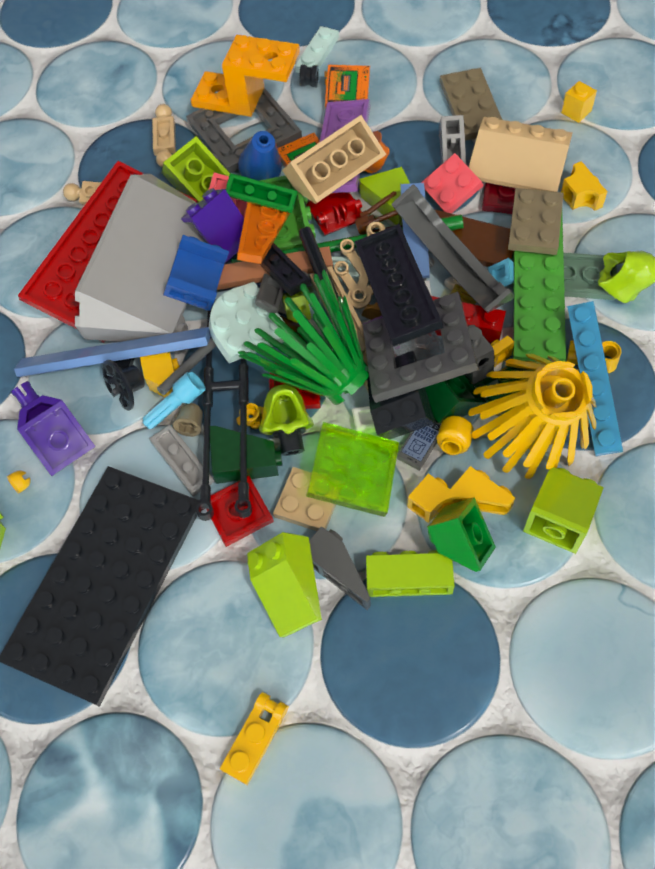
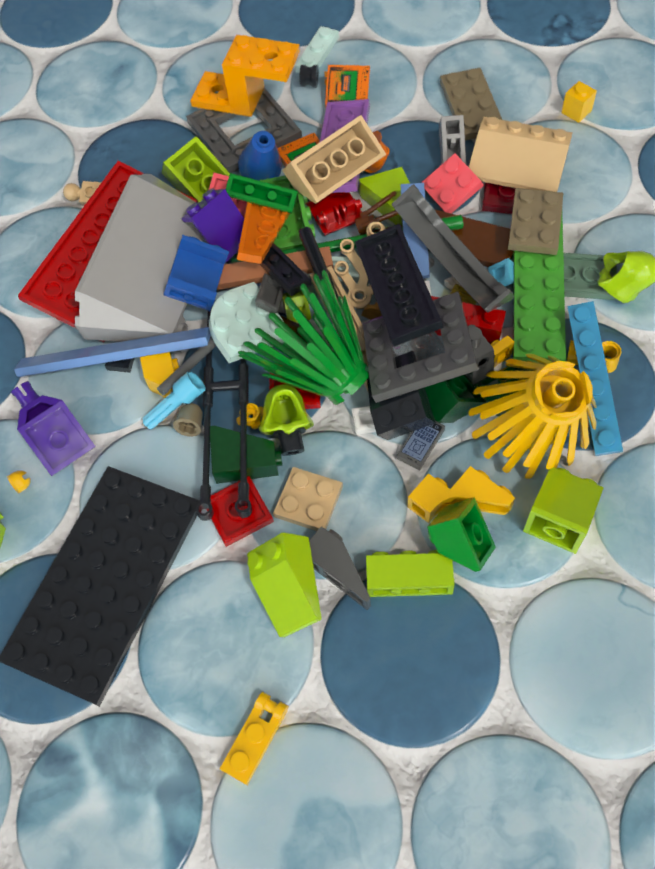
(125, 380): black wheel -> none
(163, 134): tan plate -> none
(180, 458): light grey tile -> none
(353, 469): clear neon green plate -> none
(455, 435): yellow head -> none
(583, 188): yellow brick -> none

